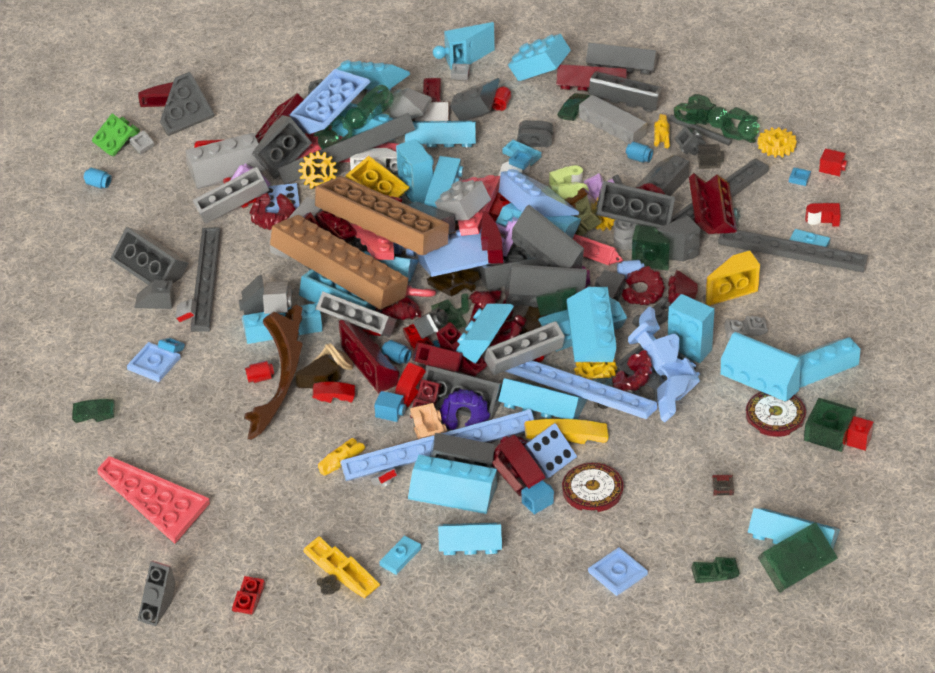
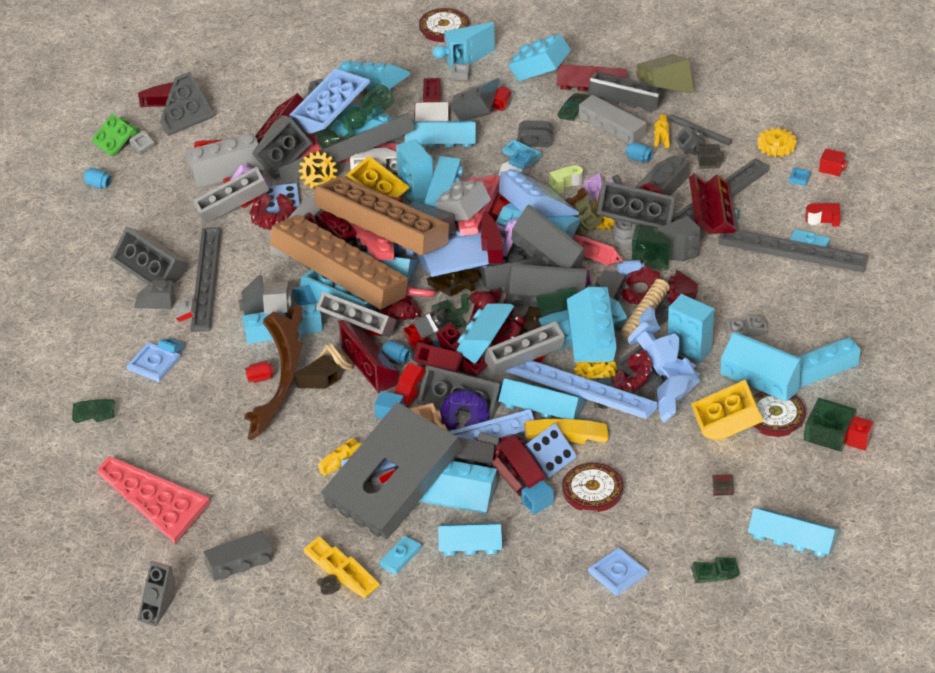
(238, 555): none -> dark grey brick
(249, 595): red slope -> none
(303, 295): none -> dark azure tile
(327, 390): red slope -> none
(407, 441): none -> dark grey panel
(409, 102): light grey slope -> none
(427, 393): dark red slope -> none
(439, 20): none -> tile
(487, 438): none -> dark grey tile
(568, 189): yellowish green leg -> none
(622, 57): slope -> none
(651, 299): none -> tan piece
(667, 72): none -> olive slope
(718, 117): clear green piece -> none
(727, 411): none -> yellow brick
(733, 279): yellow slope -> none
(797, 557): clear green brick -> none

